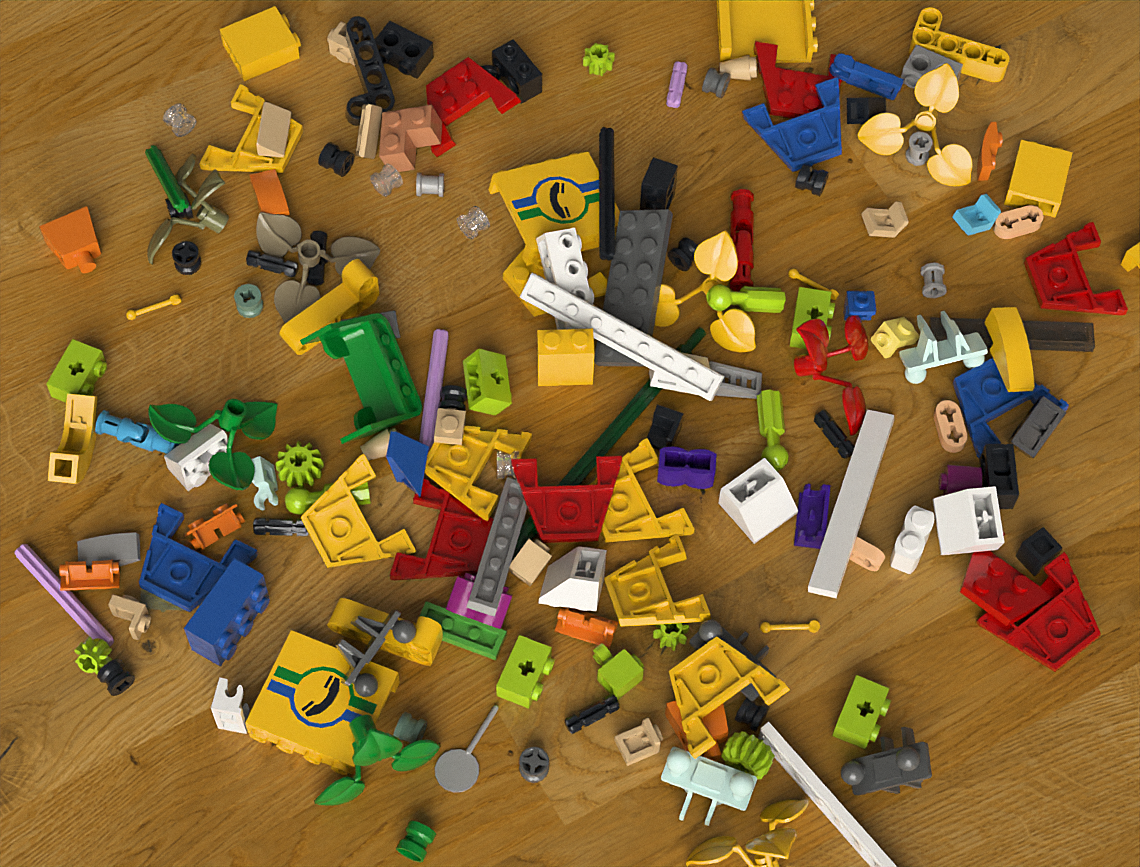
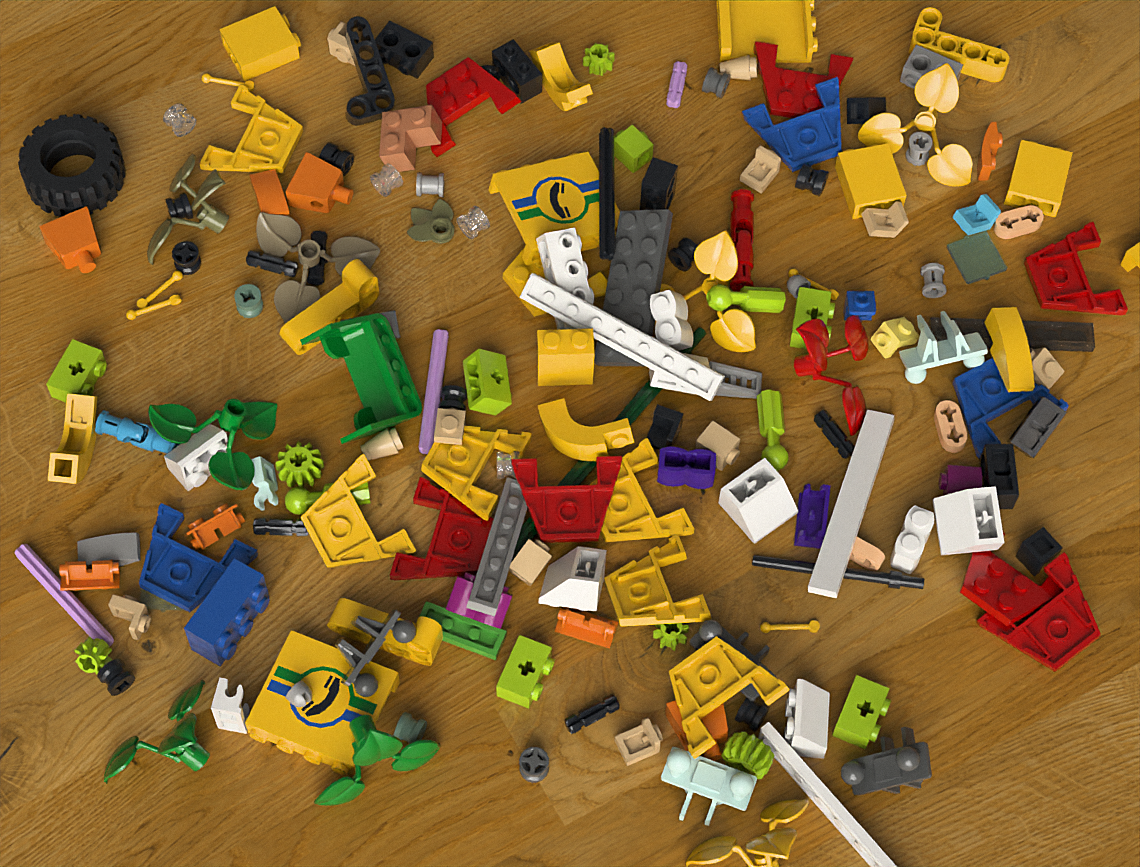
(63, 139): none -> black tyre
(167, 178): green axle -> none
(176, 276): none -> yellow hinge
(180, 739): none -> green plant
(206, 78): none -> yellow hinge
(273, 131): tan slope -> none
(299, 694): none -> light grey hinge
(317, 186): none -> orange torso
(368, 131): tan slope -> none
(407, 460): blue slope -> none
(416, 841): green wheel -> none
(429, 222): none -> olive plate
(458, 768): light grey piece -> none
(558, 78): none -> yellow arch
(582, 441): none -> yellow arch
(619, 672): lime brick -> none
(633, 148): none -> lime brick
(671, 316): none -> white brick
(721, 442): none -> tan brick
(761, 169): none -> tan bracket
(795, 282): none -> light grey hinge
(807, 719): none -> white slope
(865, 76): blue hinge -> none
(869, 178): none -> yellow brick
(893, 579): none -> black bar
(976, 257): none -> clear light blue piece
(1045, 367): none -> tan bracket

